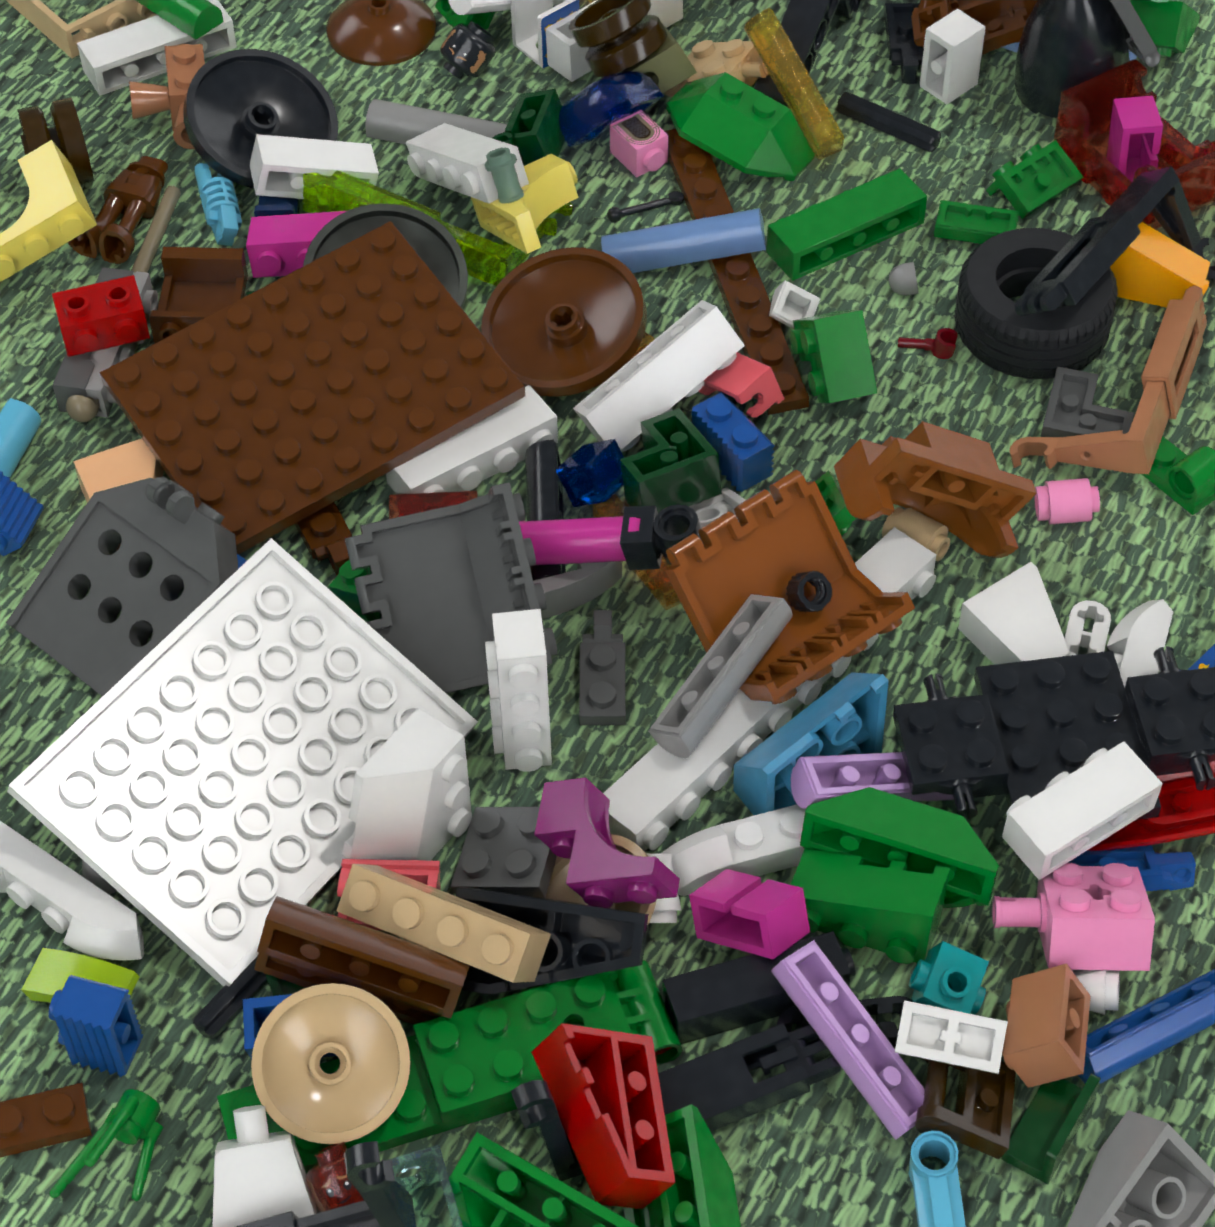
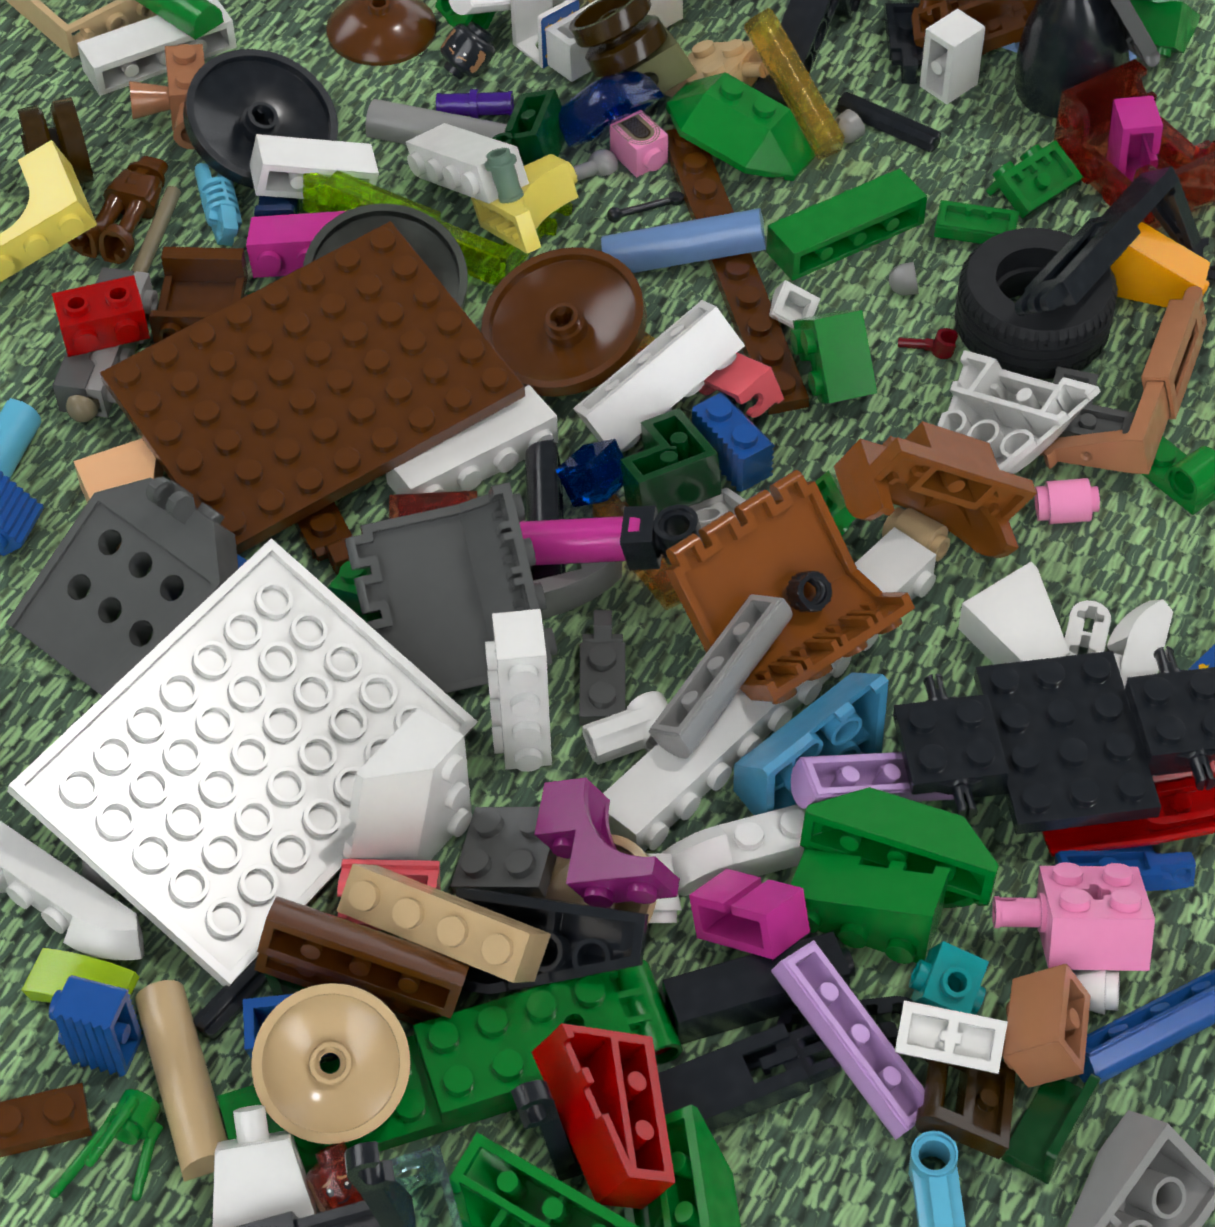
(181, 1076): none -> tan brick
(476, 103): none -> dark purple pin
(600, 163): none -> light grey bar
(626, 730): none -> white piece
(850, 125): none -> light grey hinge
(1012, 410): none -> white wedge
(1080, 809): white brick -> none

